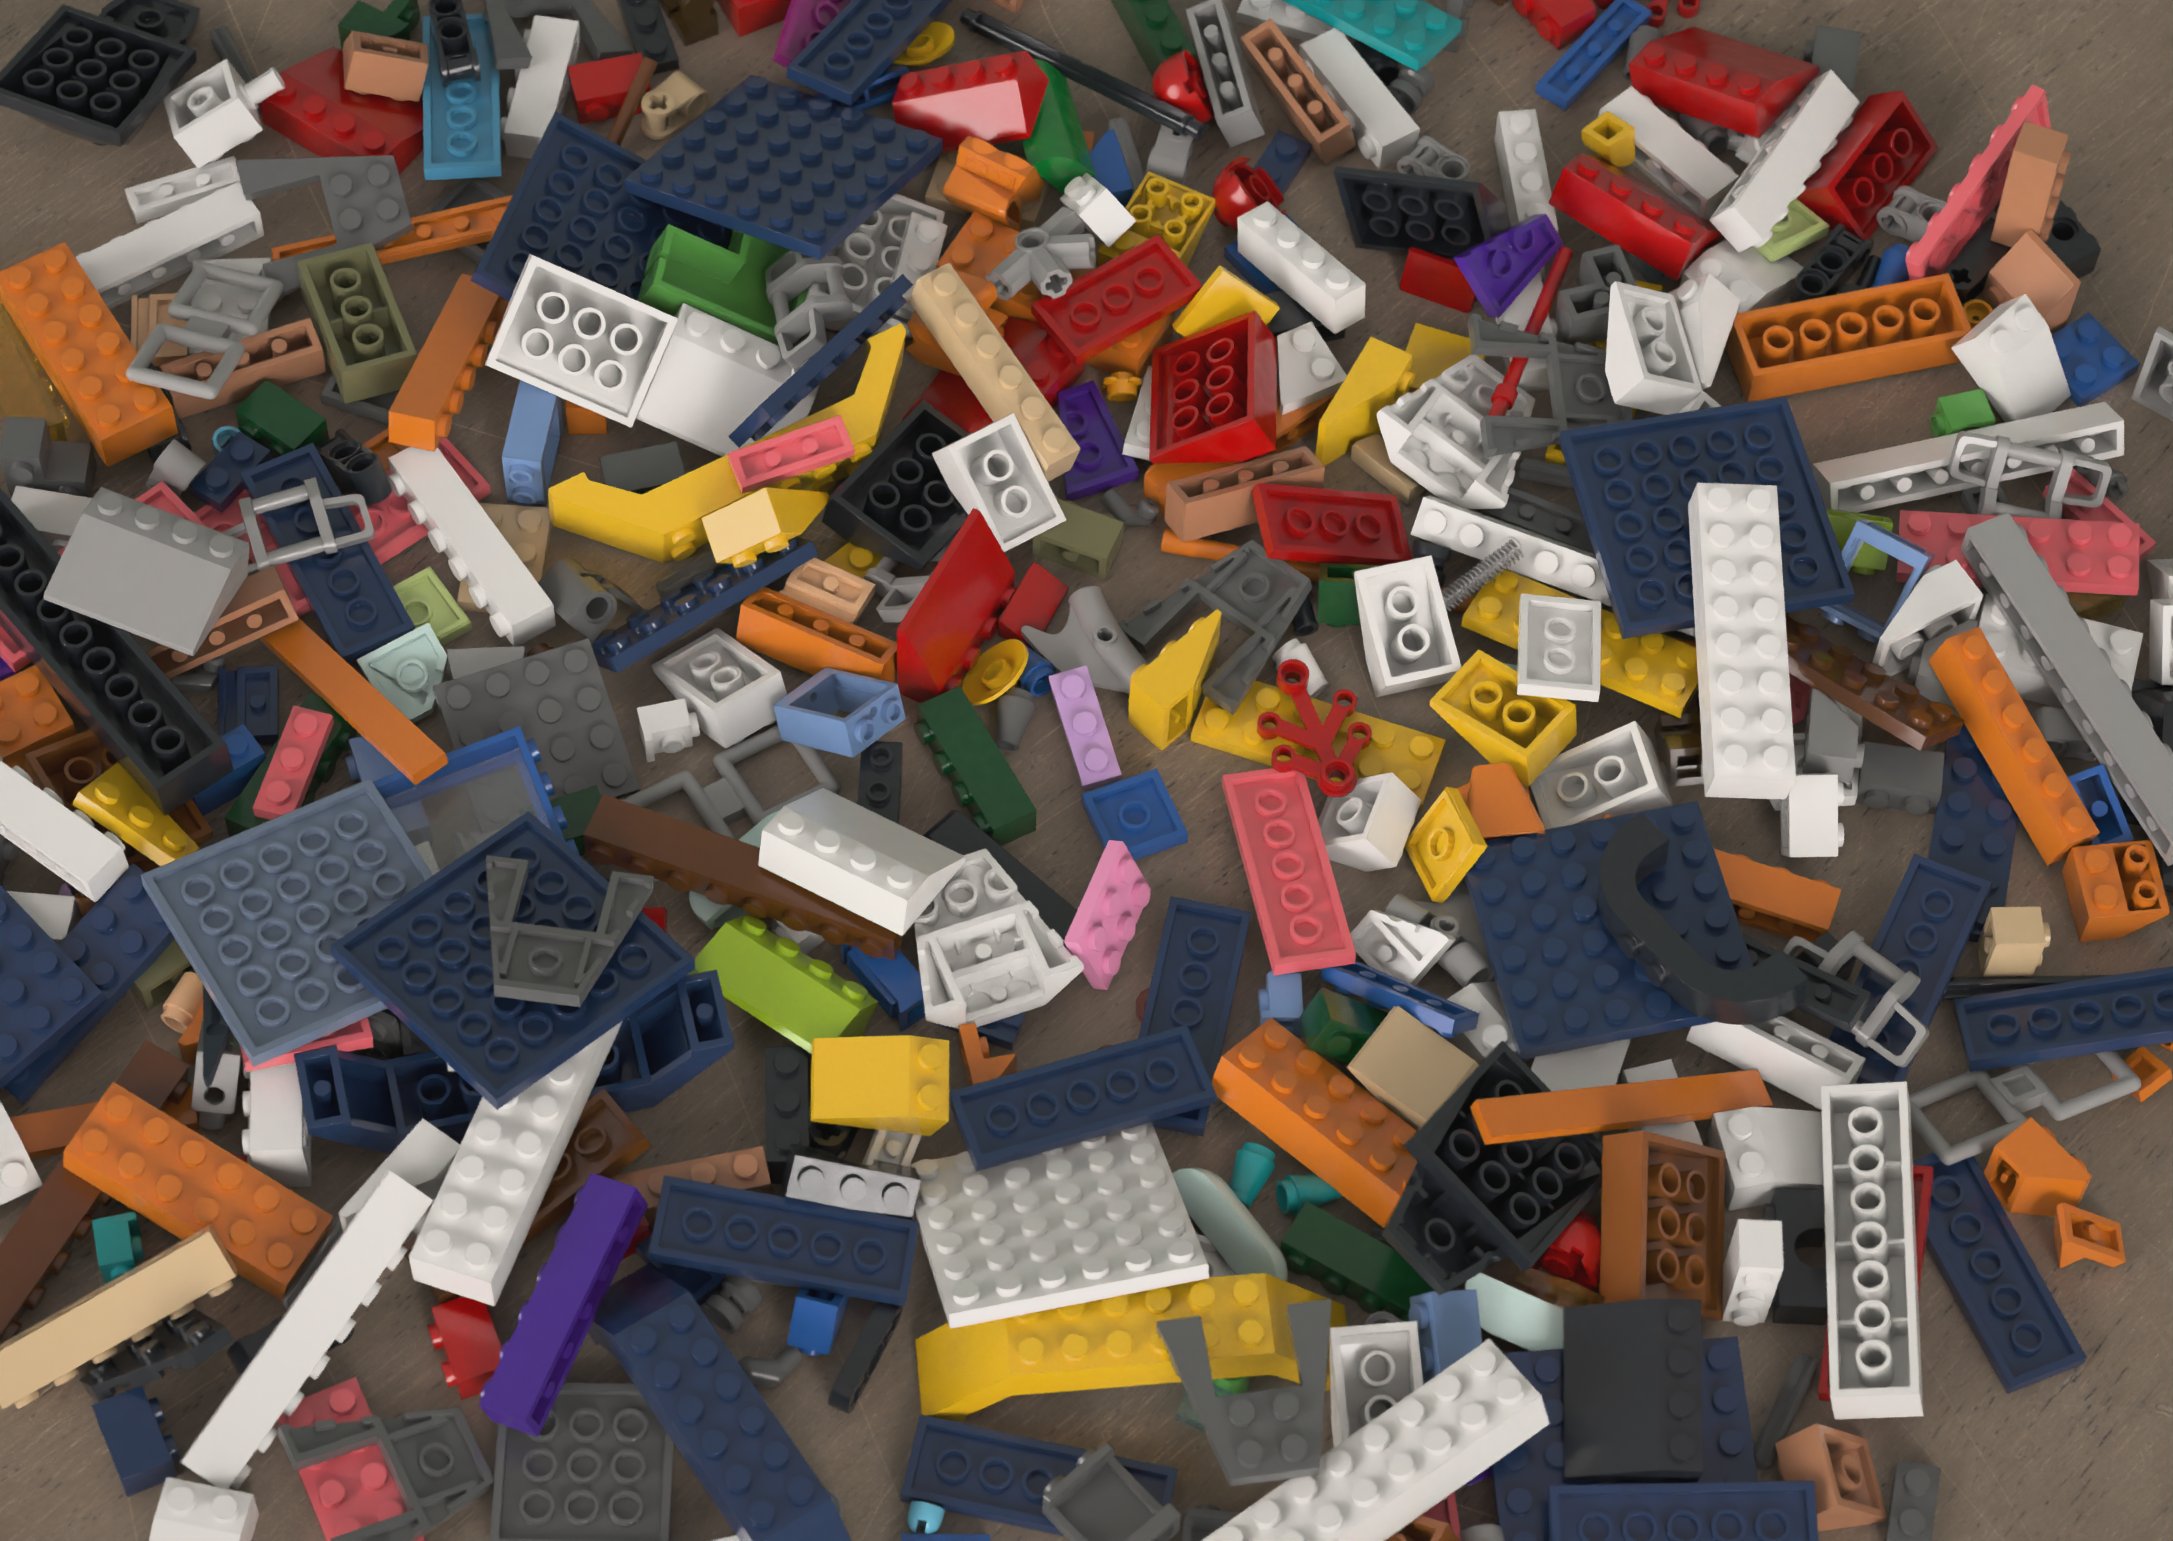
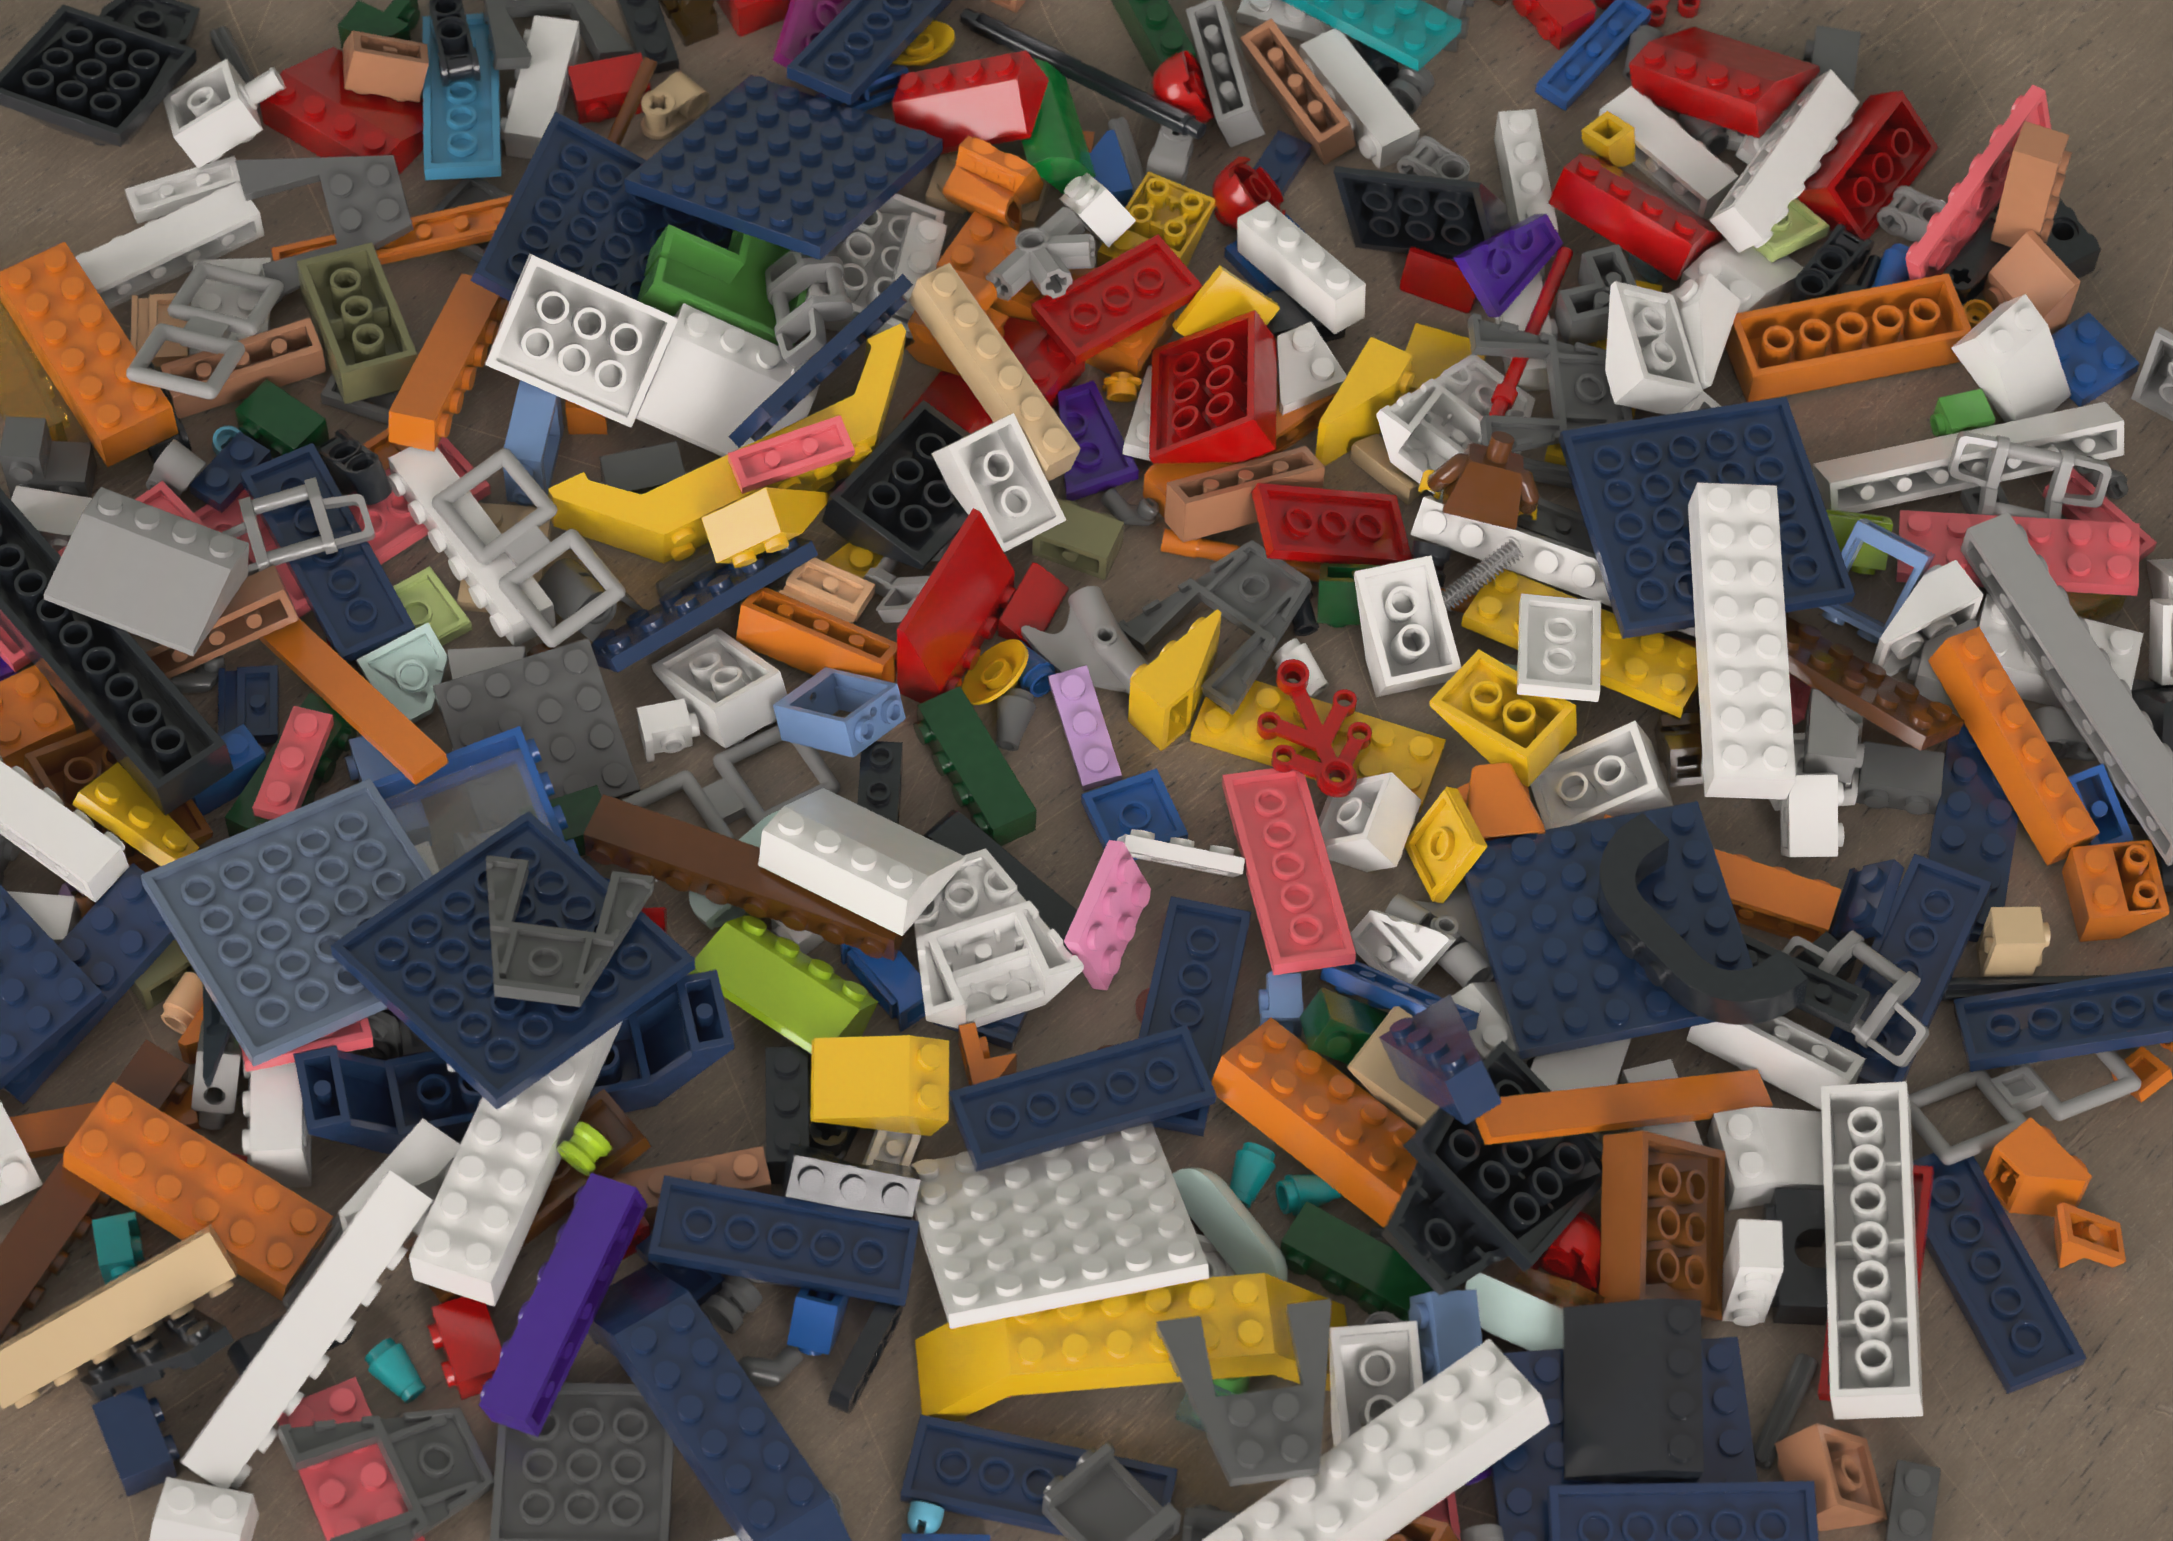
(395, 1370): none -> teal cone
(528, 547): none -> light grey bar
(584, 1148): none -> lime wheel
(1182, 854): none -> white plate
(1441, 1061): none -> dark blue wedge
(1485, 483): none -> reddish brown torso
(1866, 900): none -> dark blue plate

